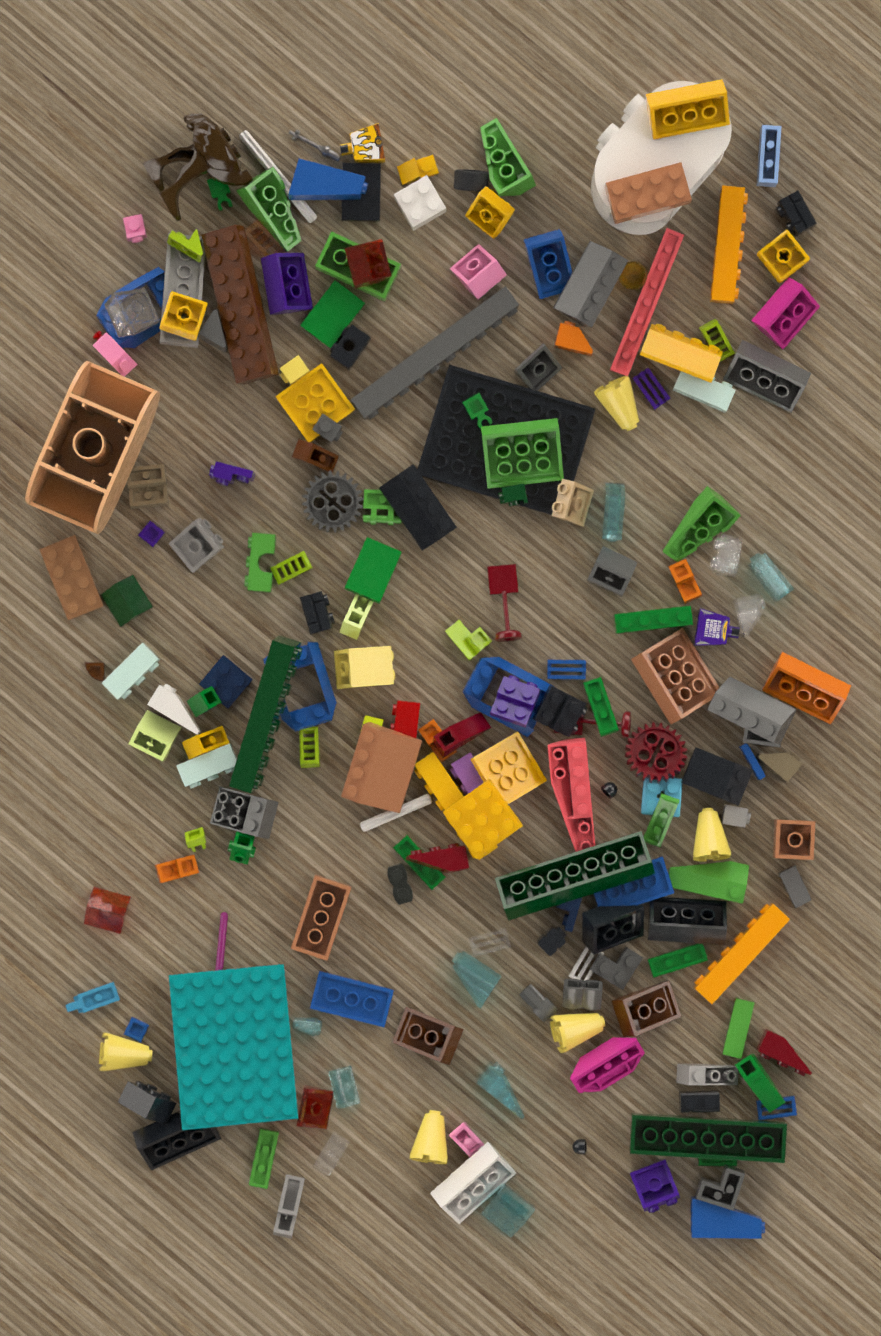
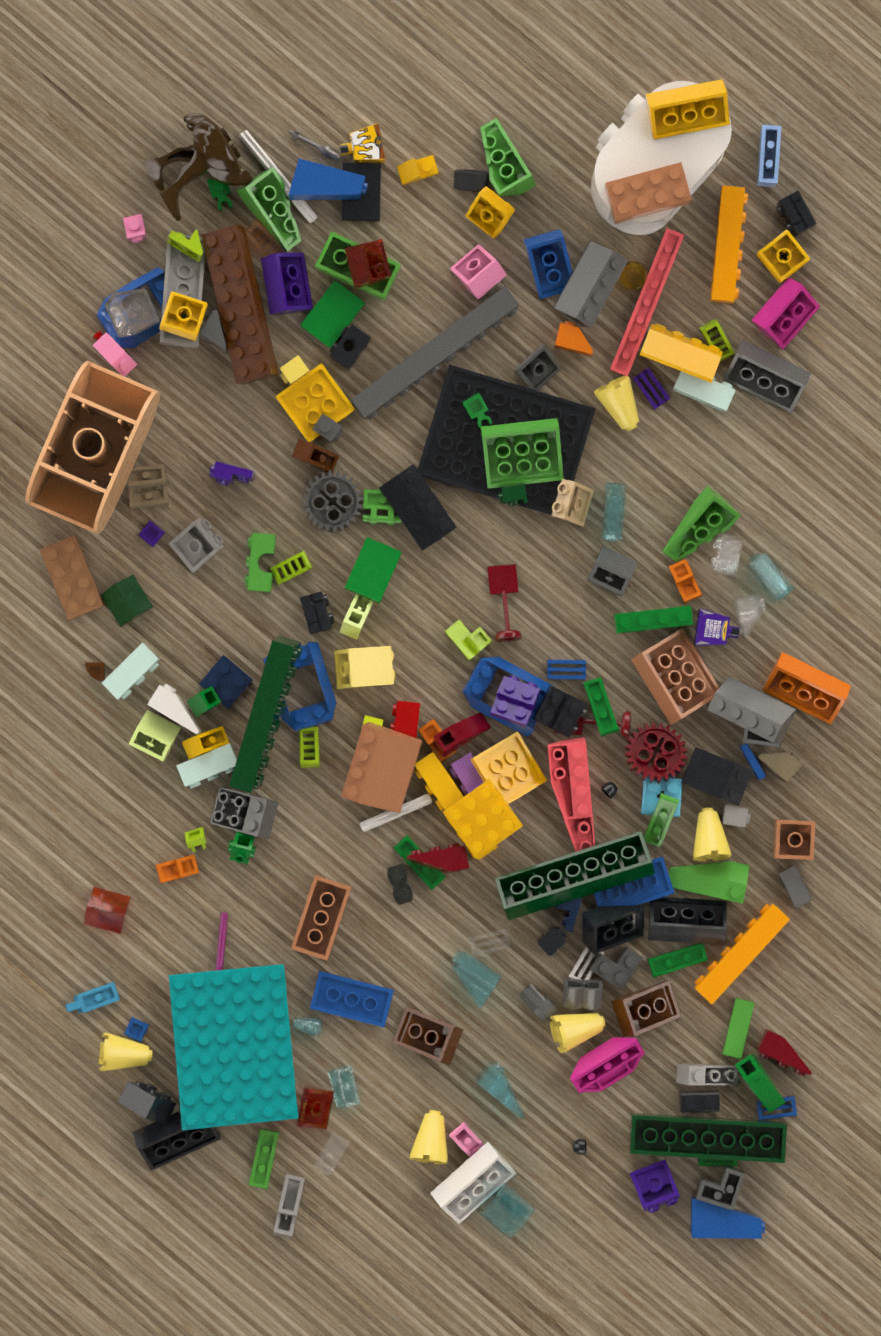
(420, 203): white brick -> none

